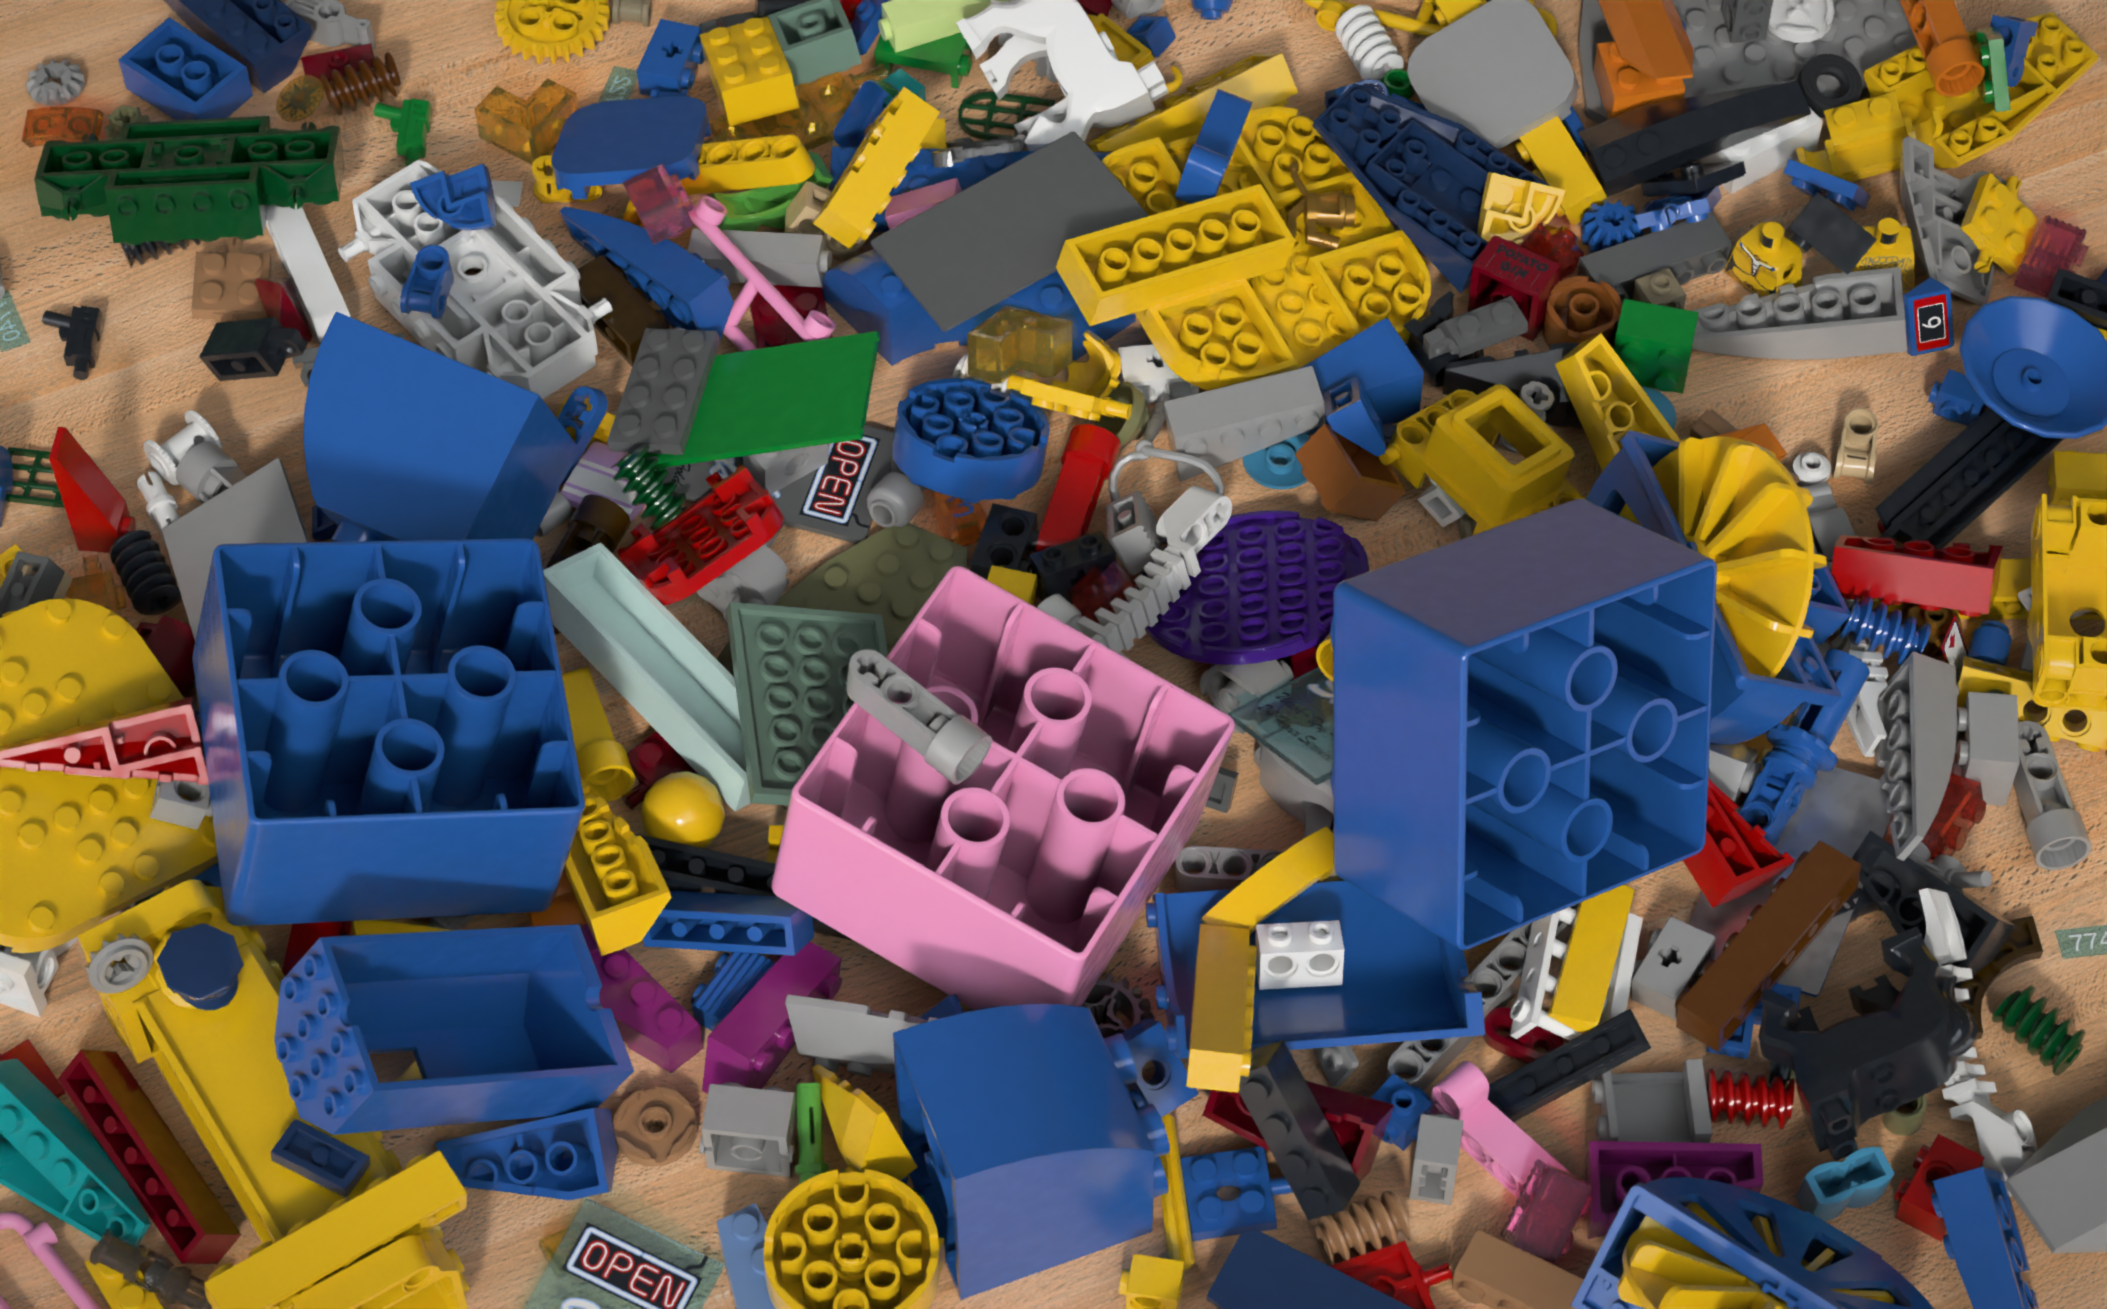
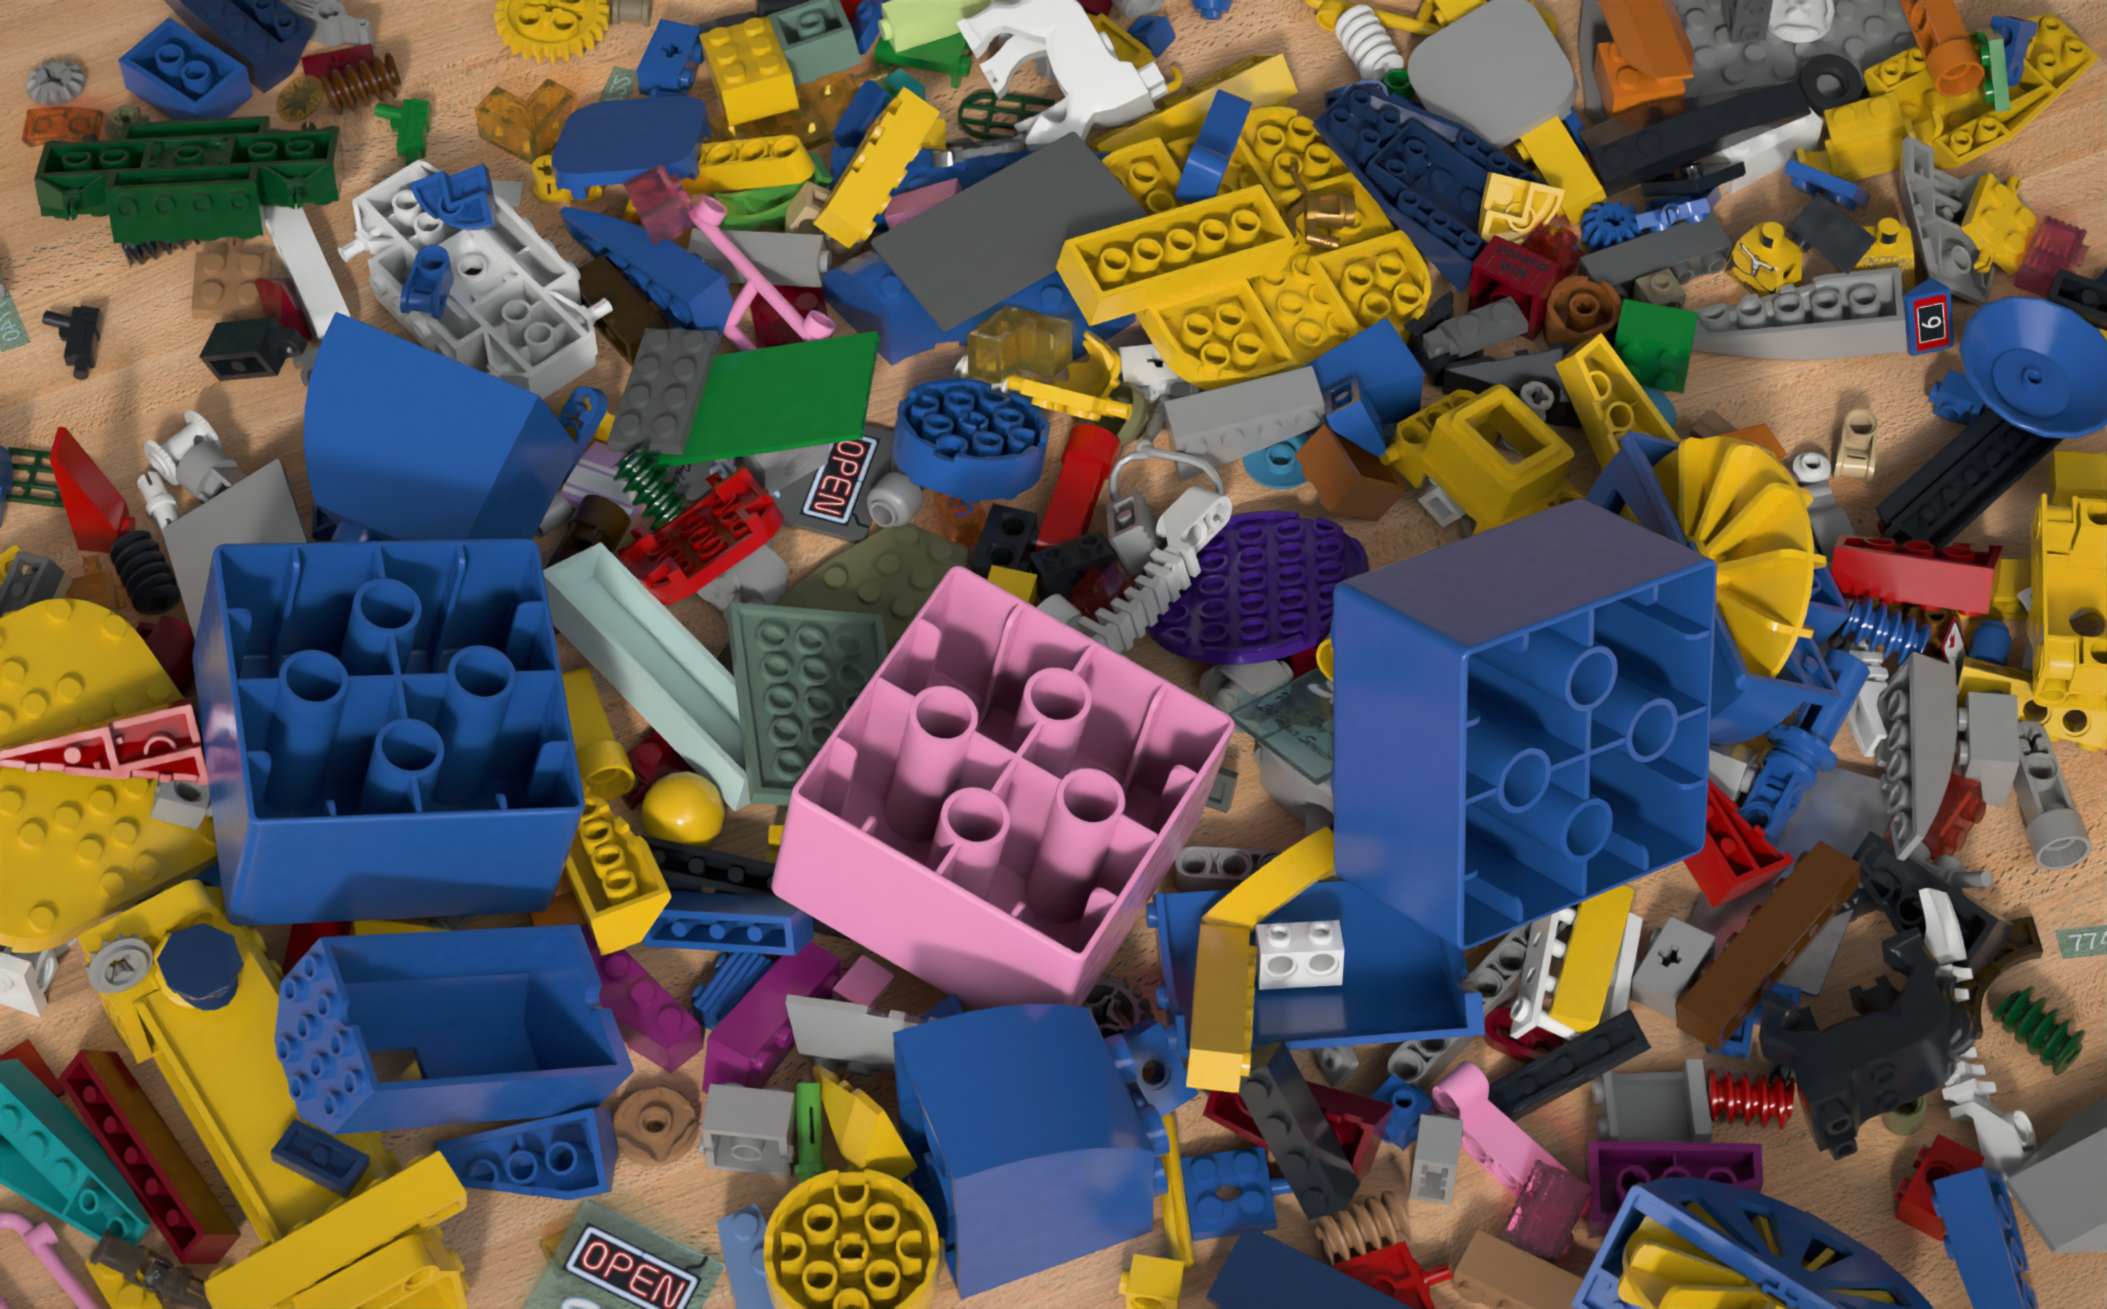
(863, 983): none -> bright pink panel
(950, 742): light grey beam -> none
(1849, 1184): dark azure brick -> none

